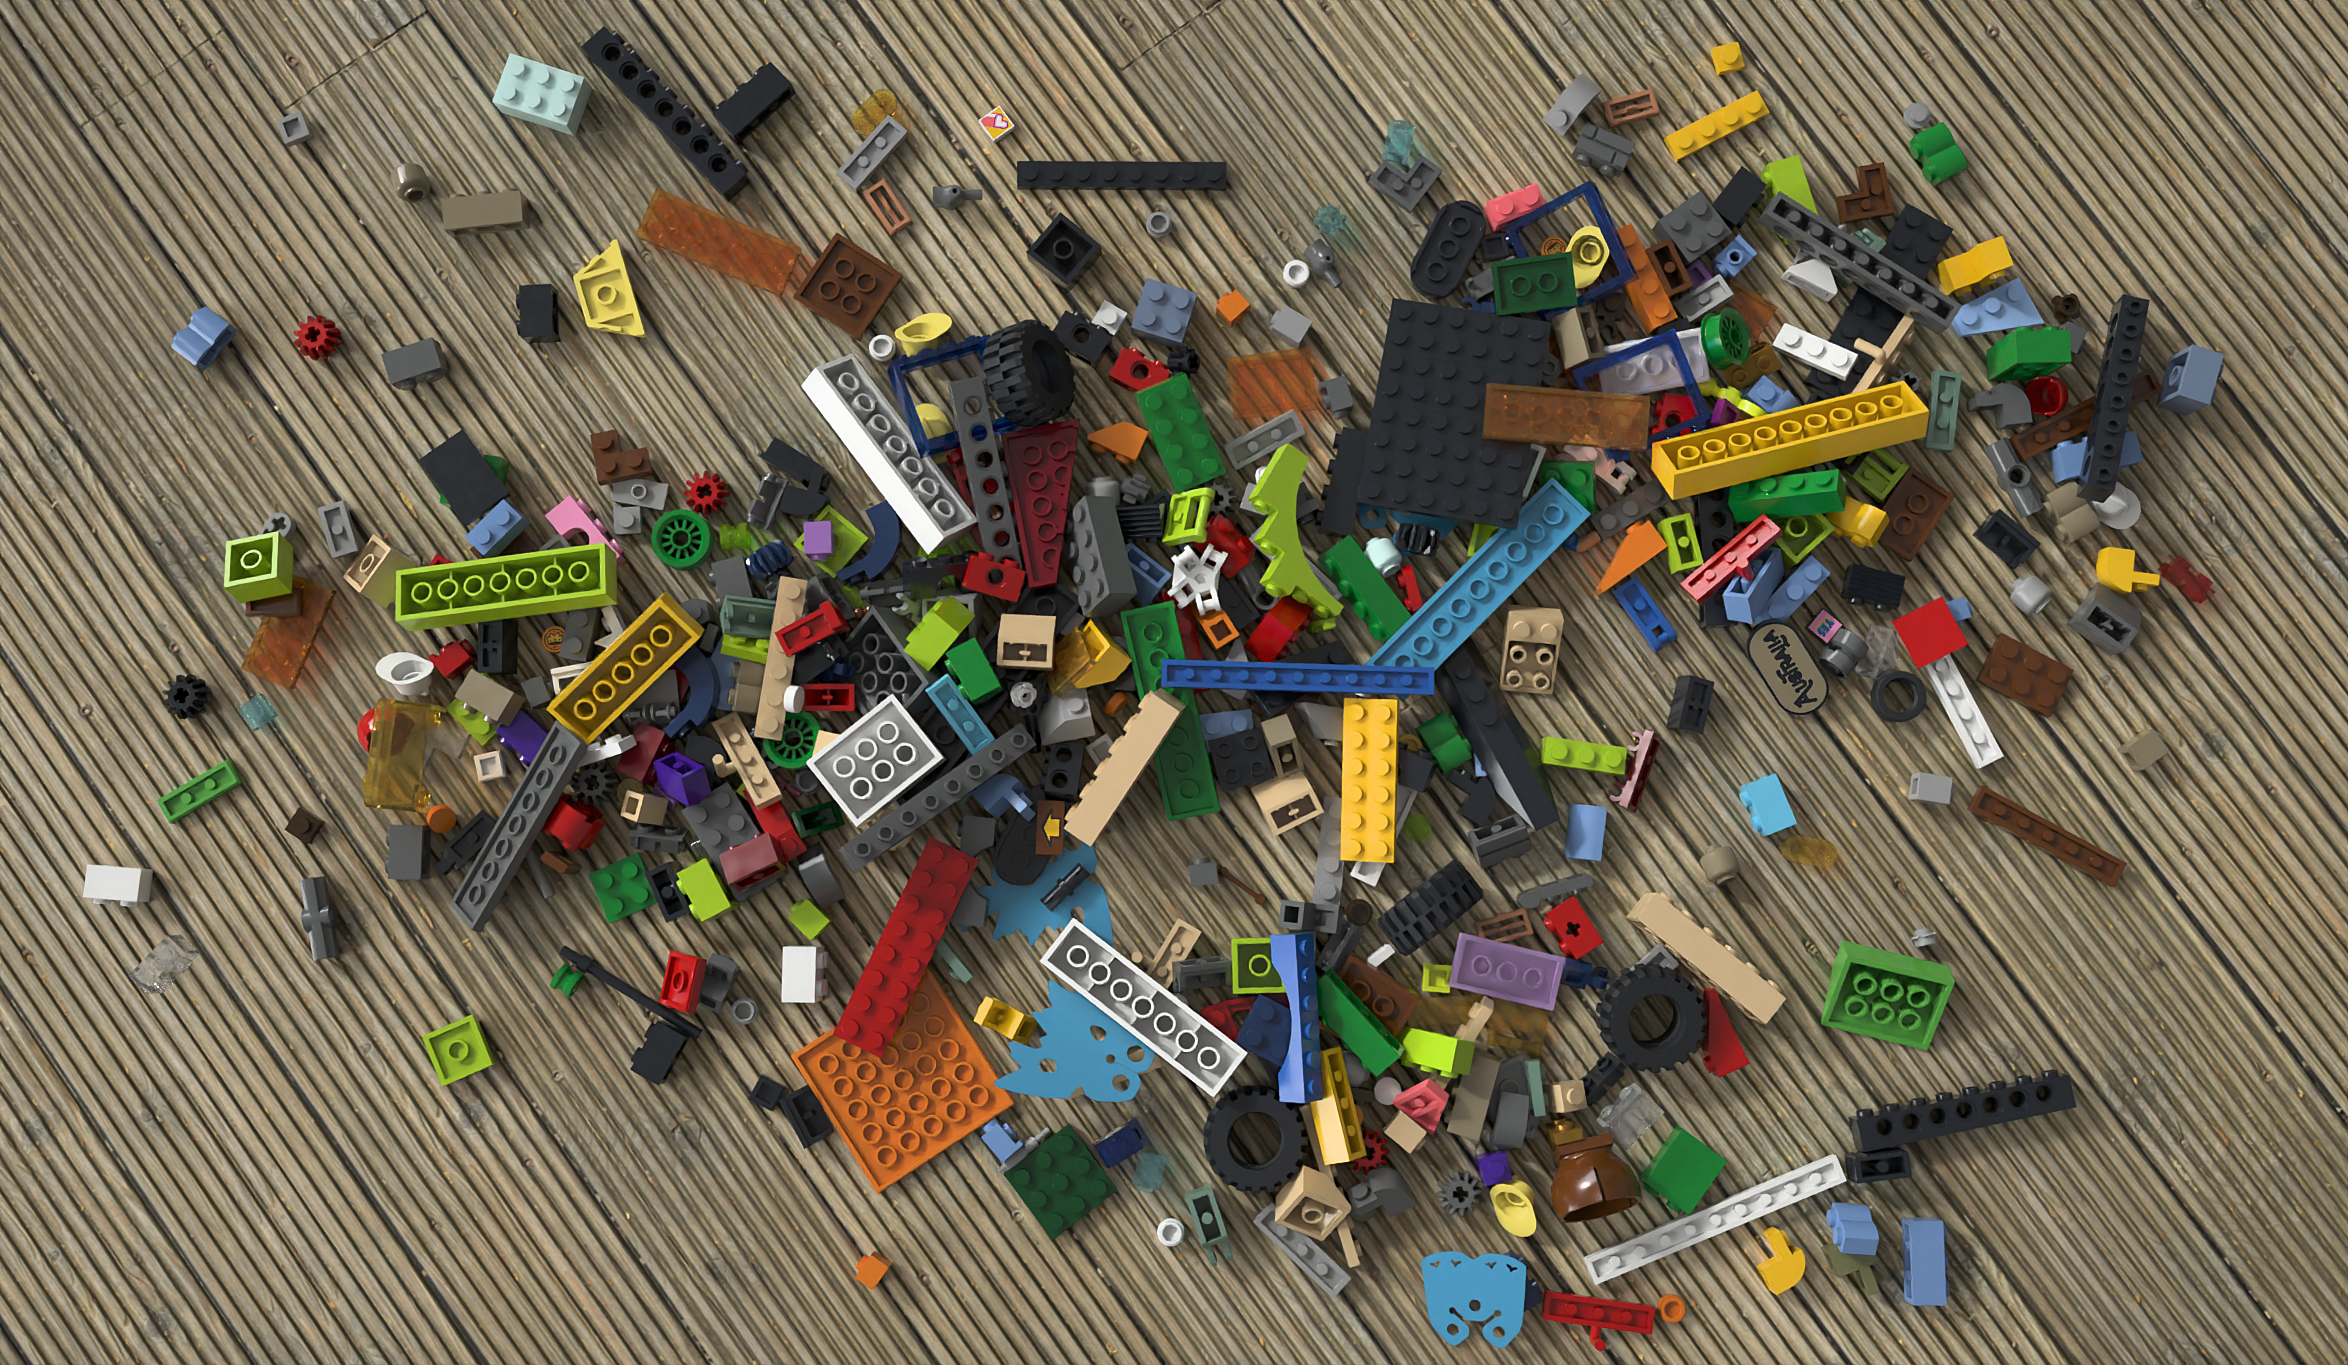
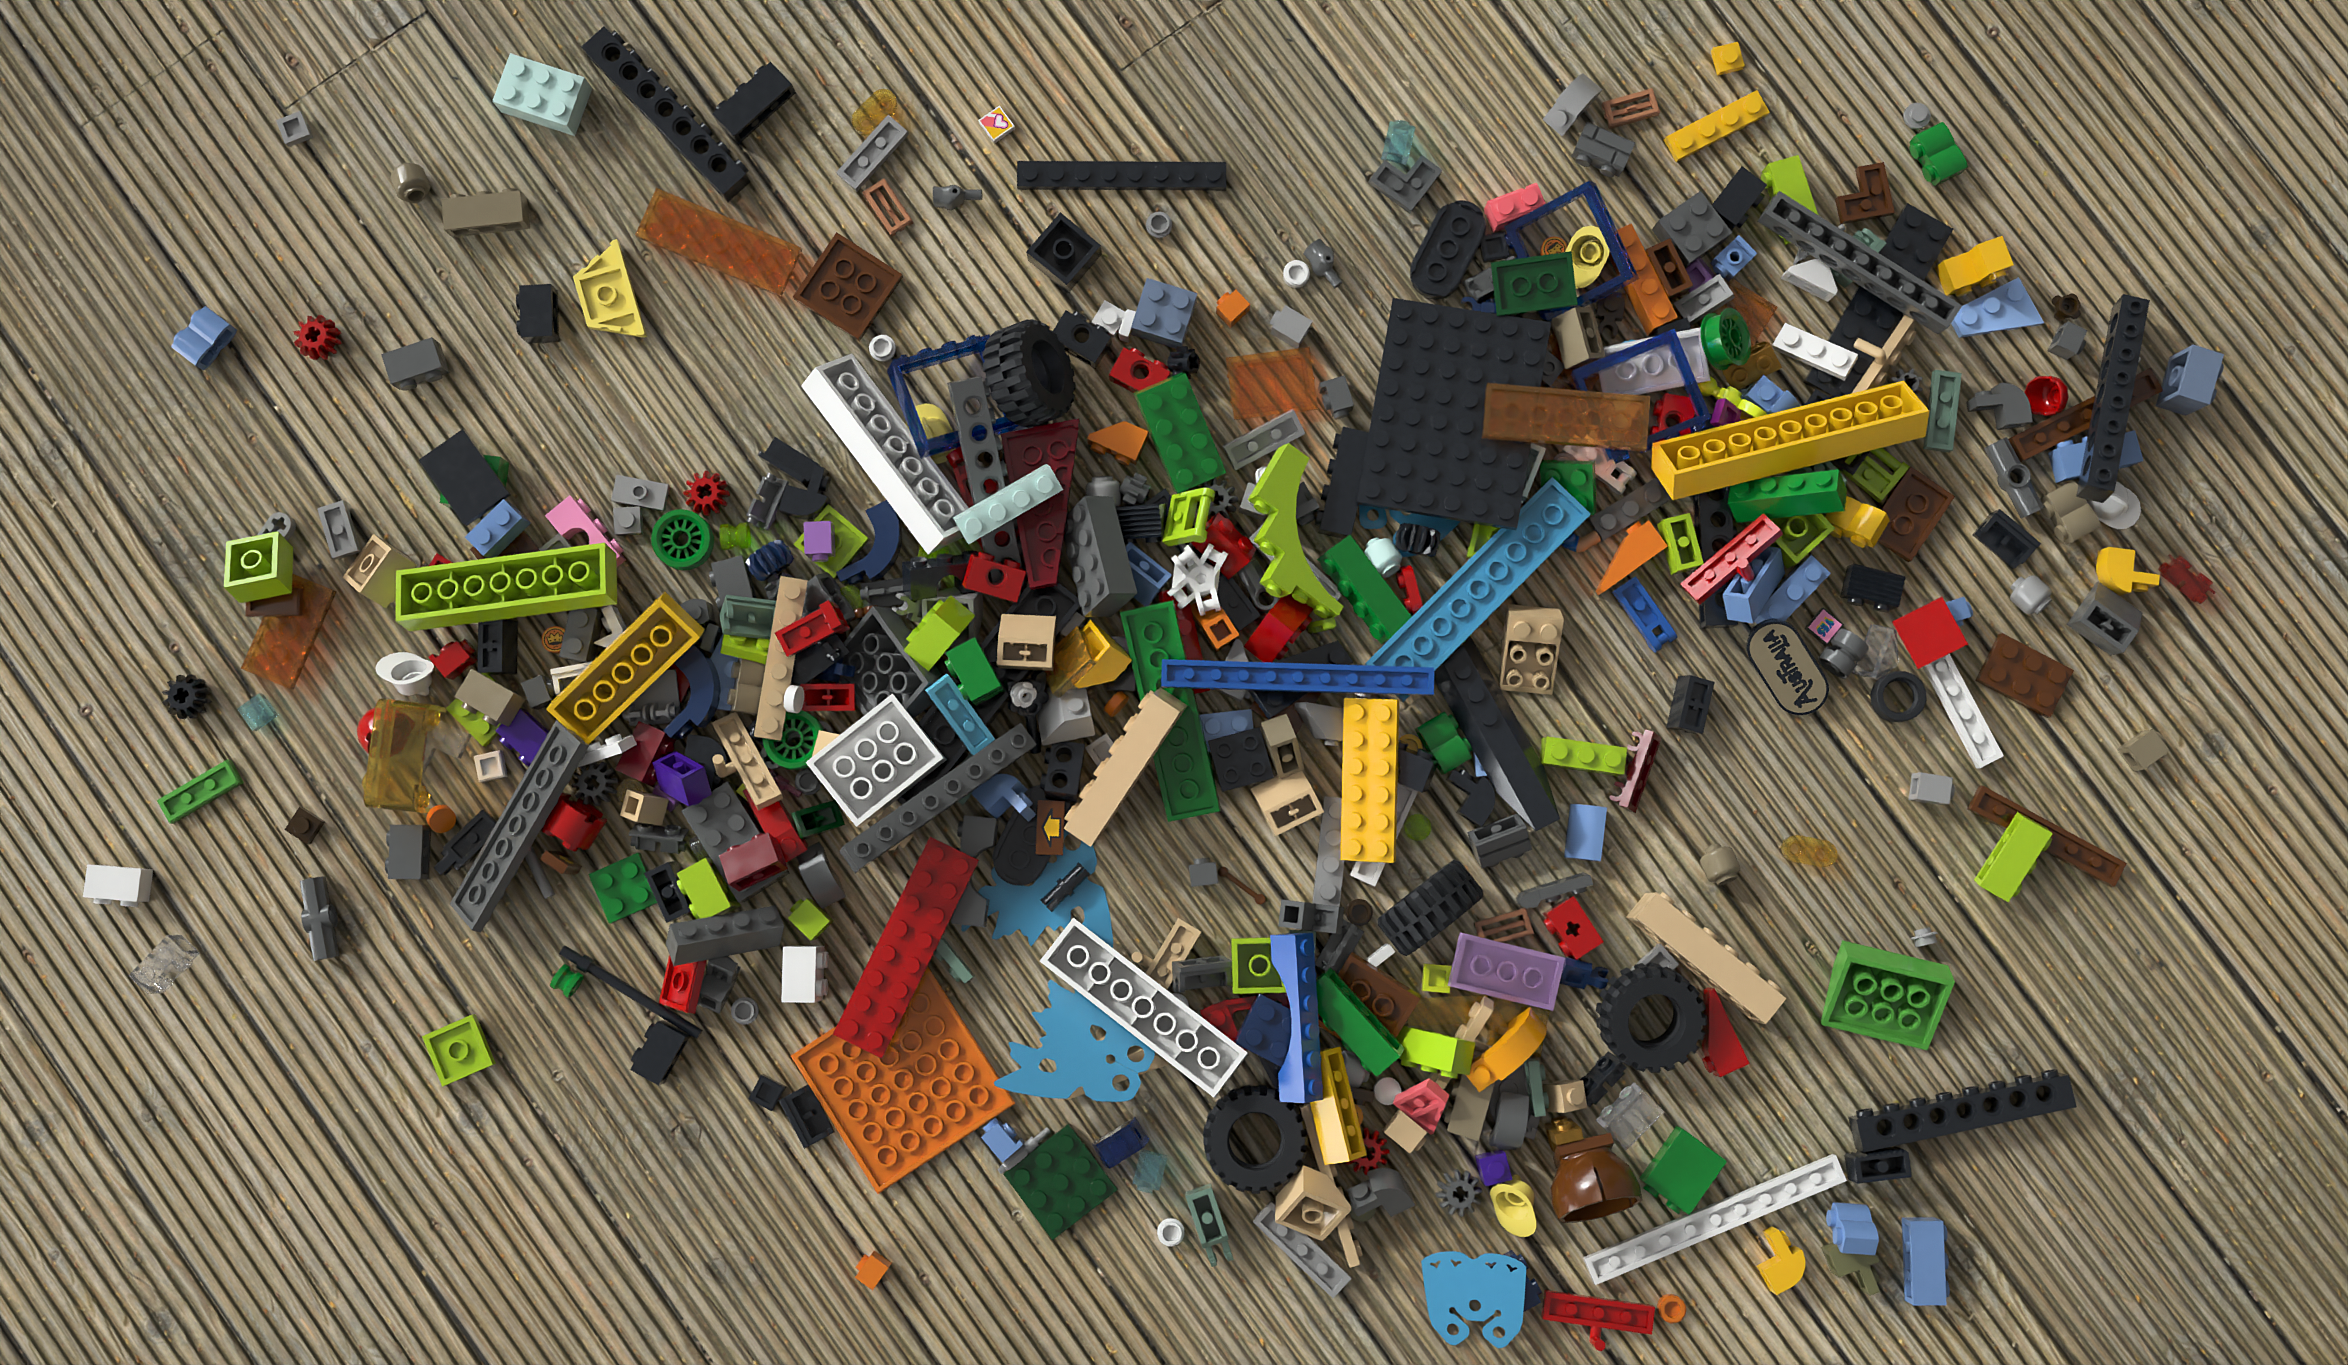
(613, 464): reddish brown plate -> none
(724, 935): none -> dark grey brick
(923, 332): light yellow piece -> none
(1006, 1020): yellow brick -> none
(1007, 503): none -> light aqua brick
(1125, 328): none -> white tile
(1335, 215): clear light blue gear -> none
(1510, 1051): none -> light orange arch
(1767, 805): medium azure brick -> none
(2013, 857): none -> lime brick
(2028, 354): green brick -> none

